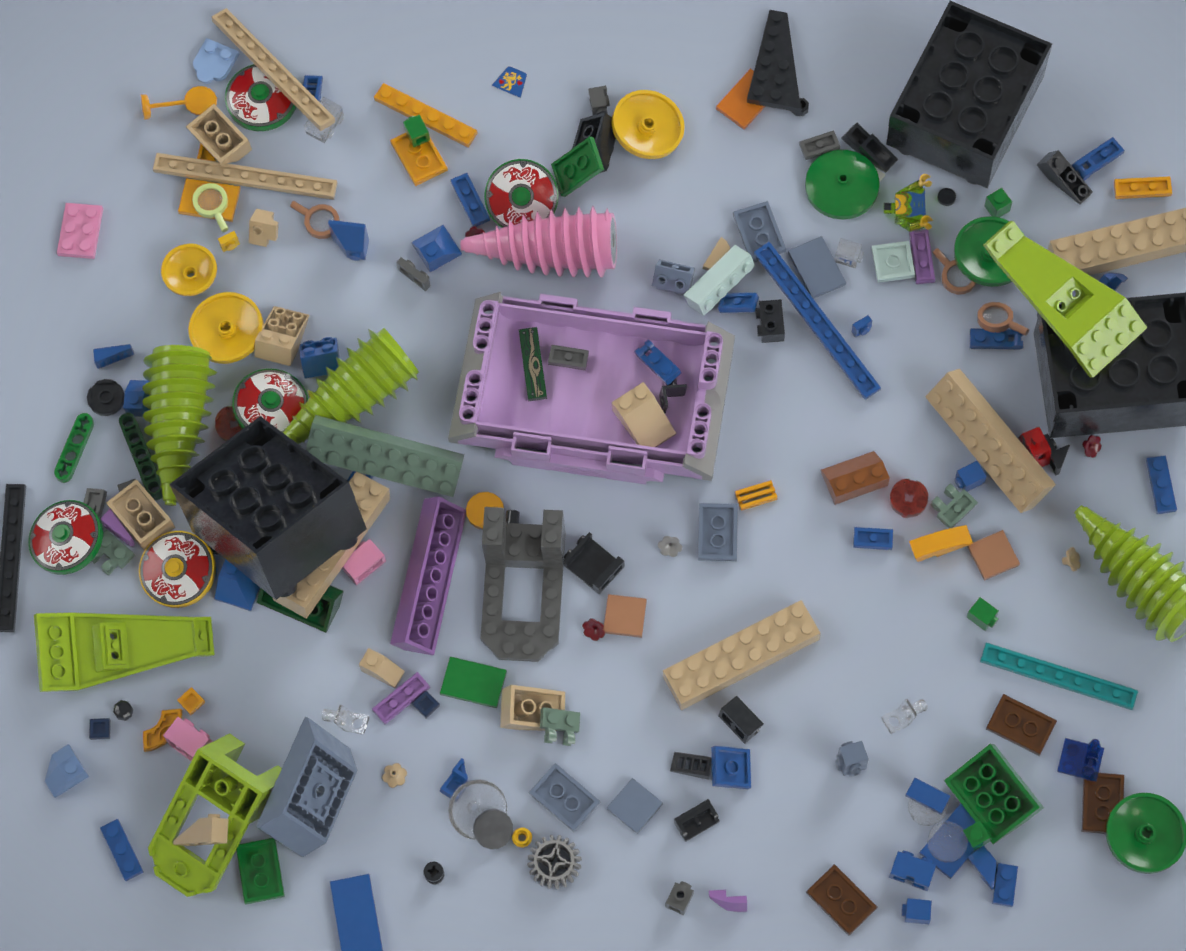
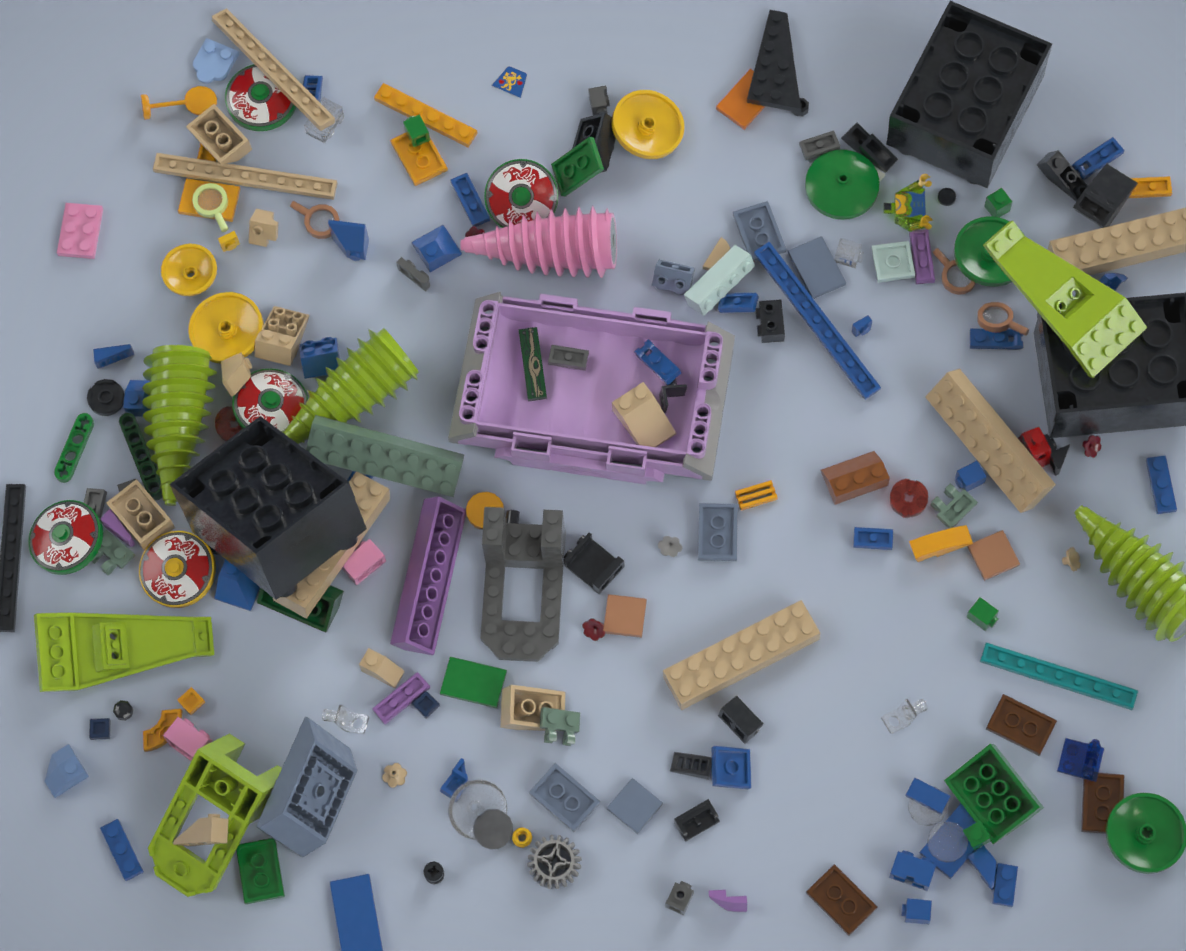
(235, 372): none -> tan slope
(851, 758): sand blue brick -> none
(1105, 196): none -> black slope

